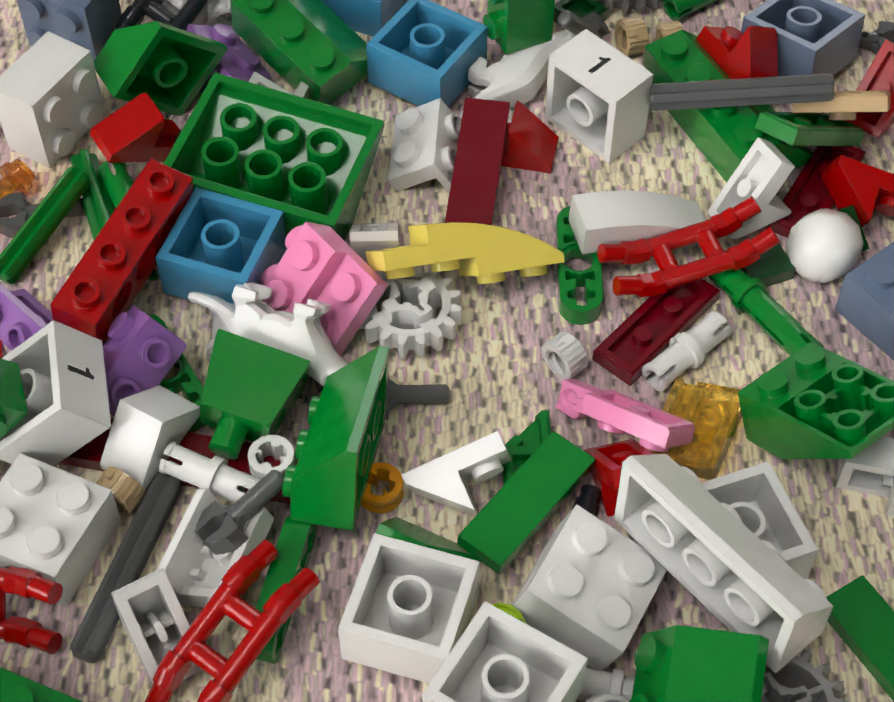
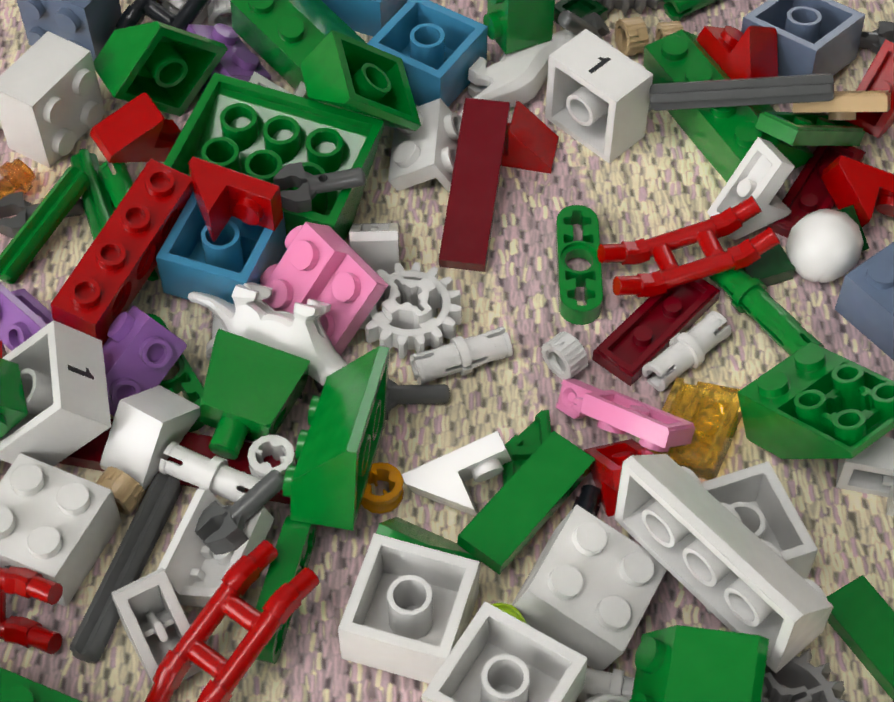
(231, 193): none -> red slope
(311, 185): none -> dark grey bar
(360, 80): none -> green slope
(461, 355): none -> white pin
(470, 248): light yellow slope -> none
(628, 216): white slope -> none

